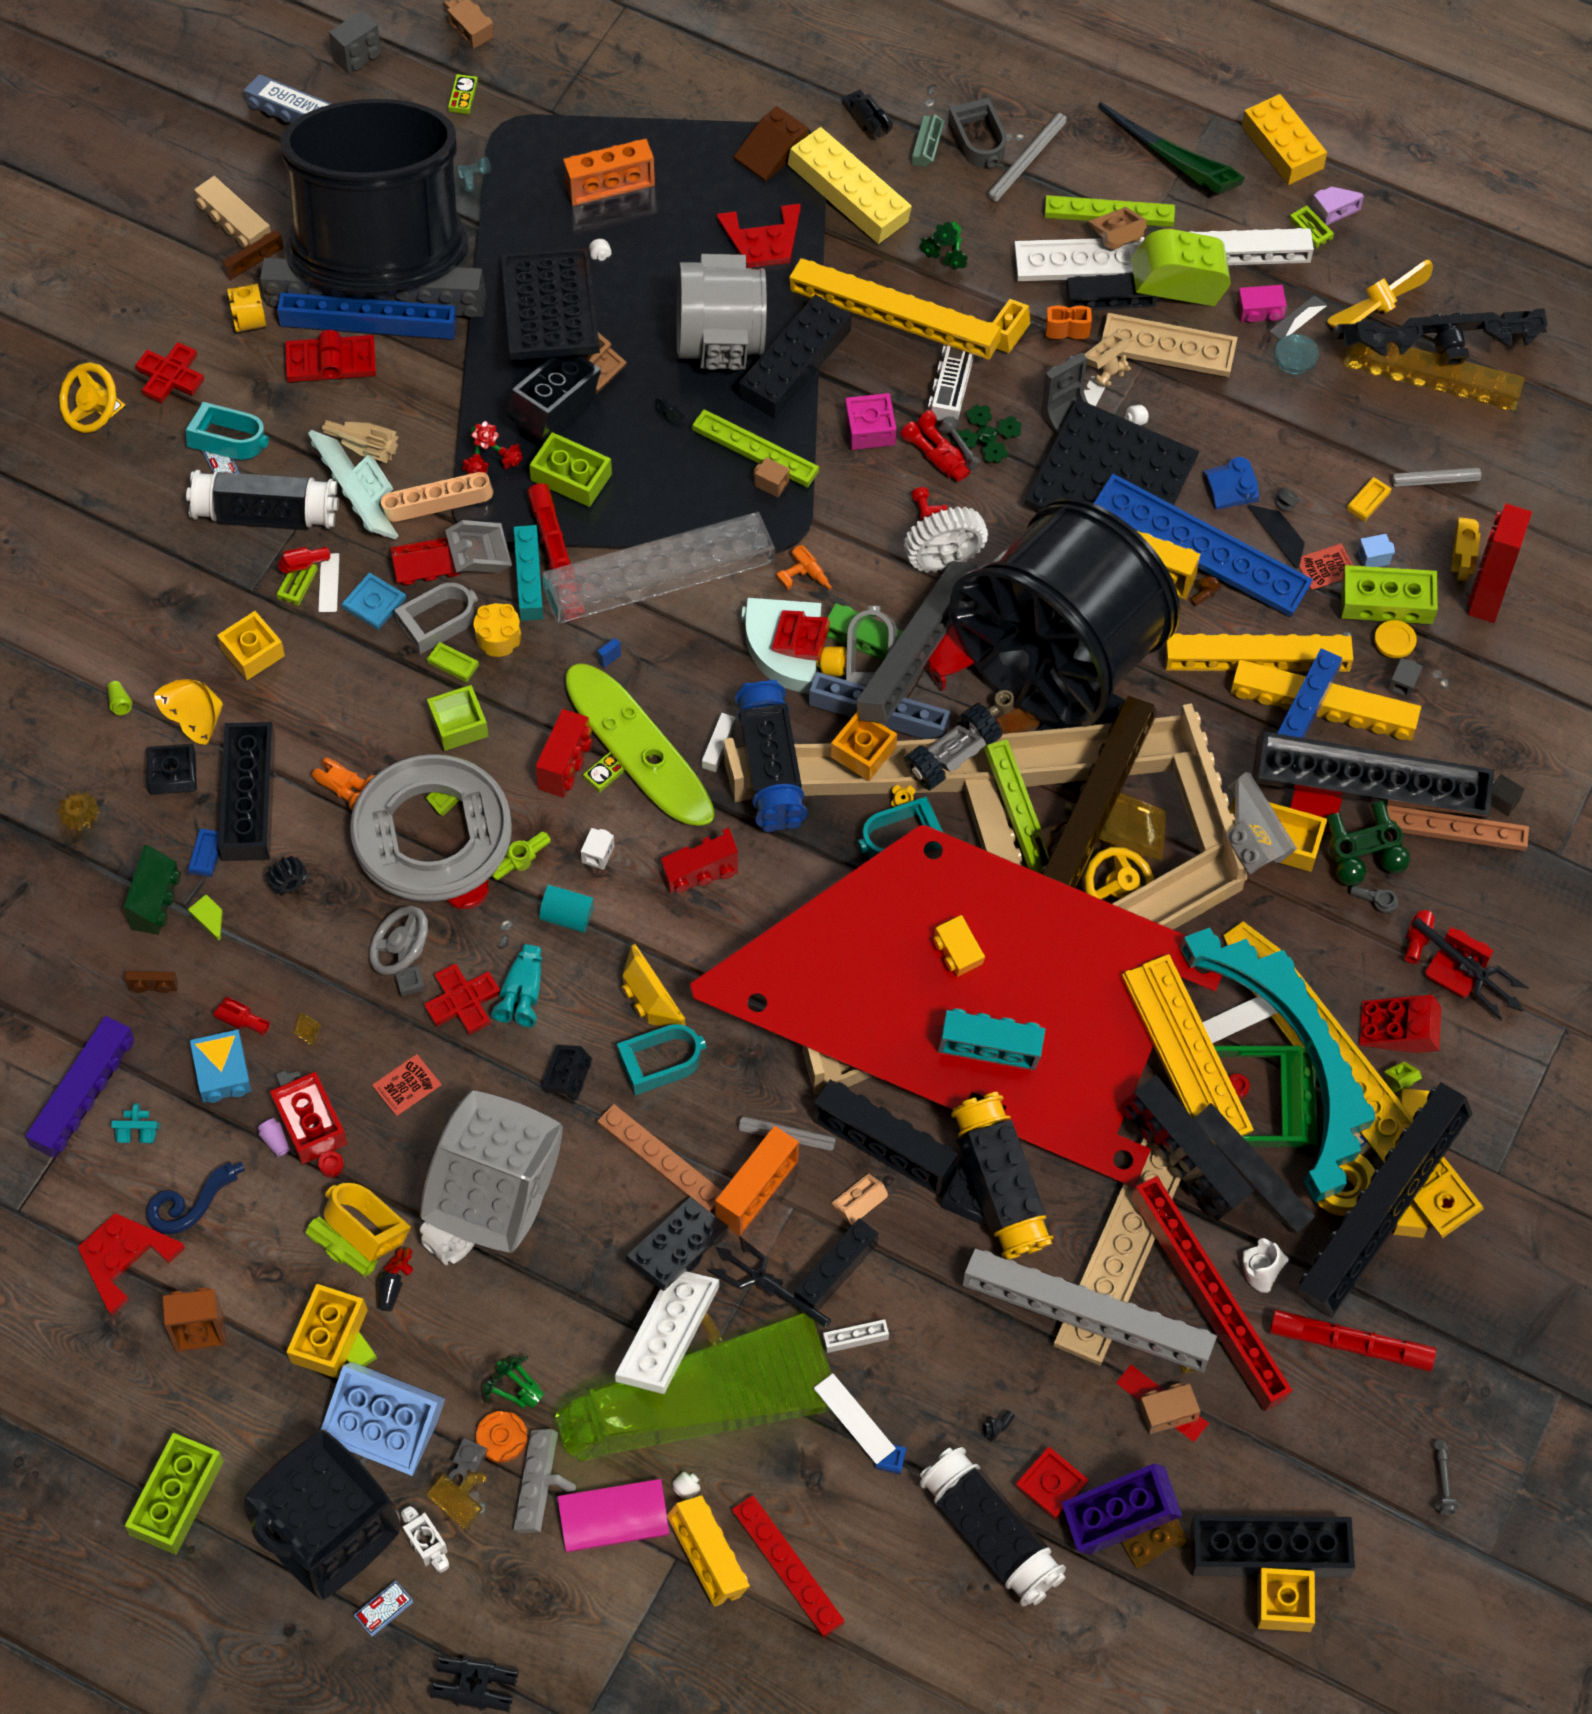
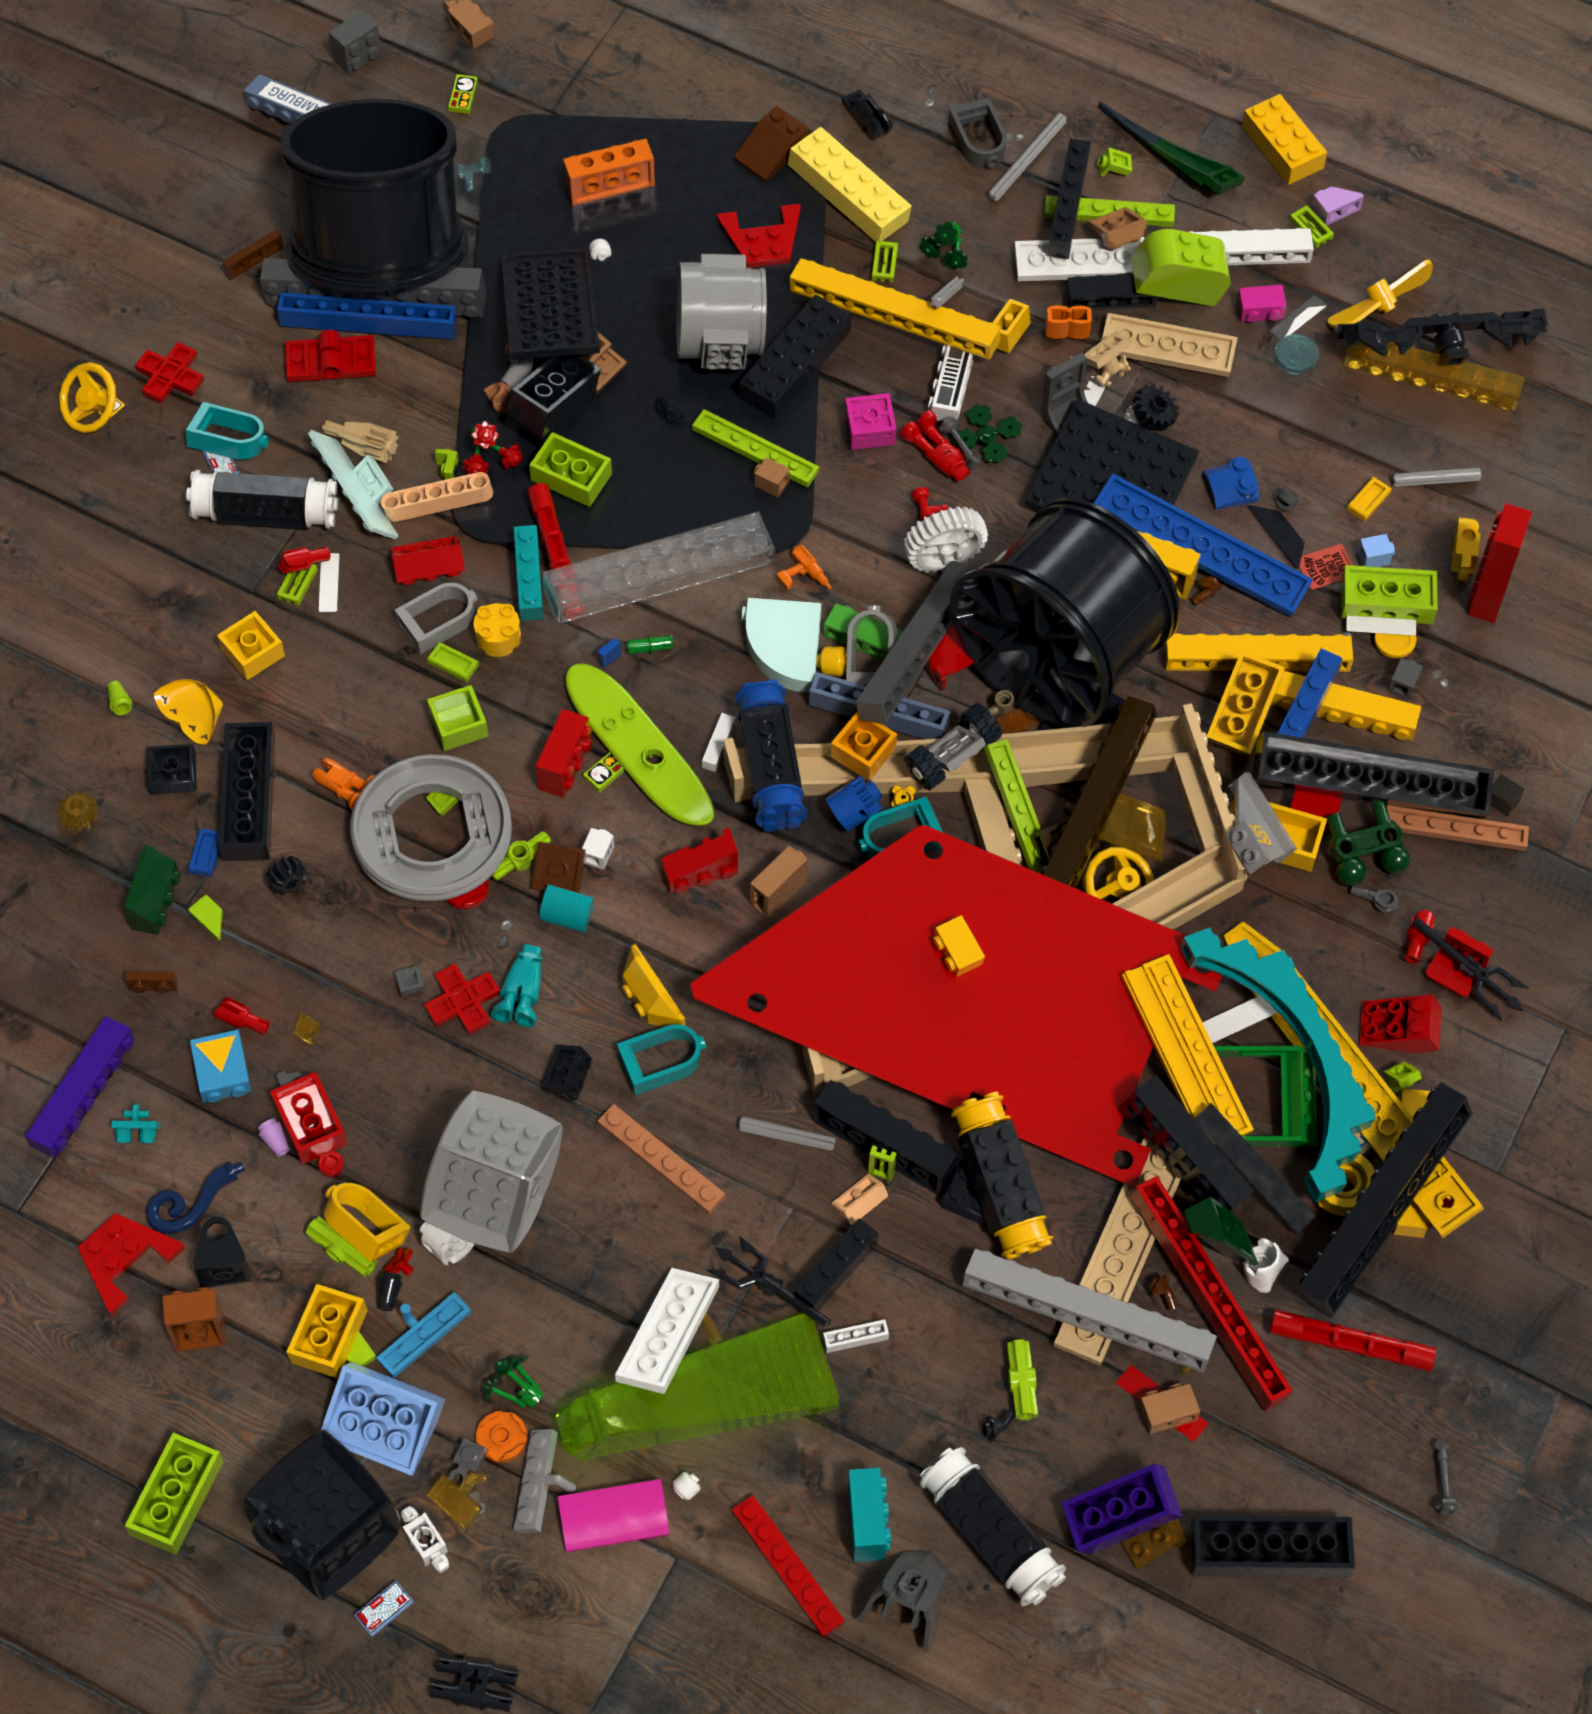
(220, 1259): none -> black hose
(230, 212): tan brick -> none
(246, 307): yellow brick -> none
(373, 601): dark azure tile -> none
(404, 941): light grey piece -> none
(406, 1084): clear red sticker -> none
(422, 1333): none -> dark azure plate
(447, 460): none -> lime bracket
(478, 547): light grey window -> none
(515, 374): none -> piece
(558, 867): none -> reddish brown tile
(650, 644): none -> green axle
(677, 1244): black plate -> none
(708, 1550): yellow brick -> none
(757, 1180): orange brick -> none
(778, 882): none -> medium nougat brick
(800, 635): red slope -> none
(854, 1418): white sticker -> none
(855, 802): none -> blue gear
(868, 1514): none -> teal brick
(874, 1155): none -> lime tile
(883, 275): none -> lime tile
(894, 1461): blue tile -> none
(916, 1583): none -> dark grey piece
(927, 140): sand green piece -> none
(946, 292): none -> light grey axle
(991, 1039): teal brick -> none
(1022, 1379): none -> lime piece
(1051, 1482): red plate -> none
(1069, 198): none -> black brick
(1114, 161): none -> lime bracket
(1154, 407): none -> black gear
(1160, 1287): none -> reddish brown plate
(1220, 1230): none -> dark green slope
(1241, 1084): red tile -> none
(1245, 703): none -> yellow brick
(1286, 1599): yellow brick -> none
(1381, 625): none -> white sticker

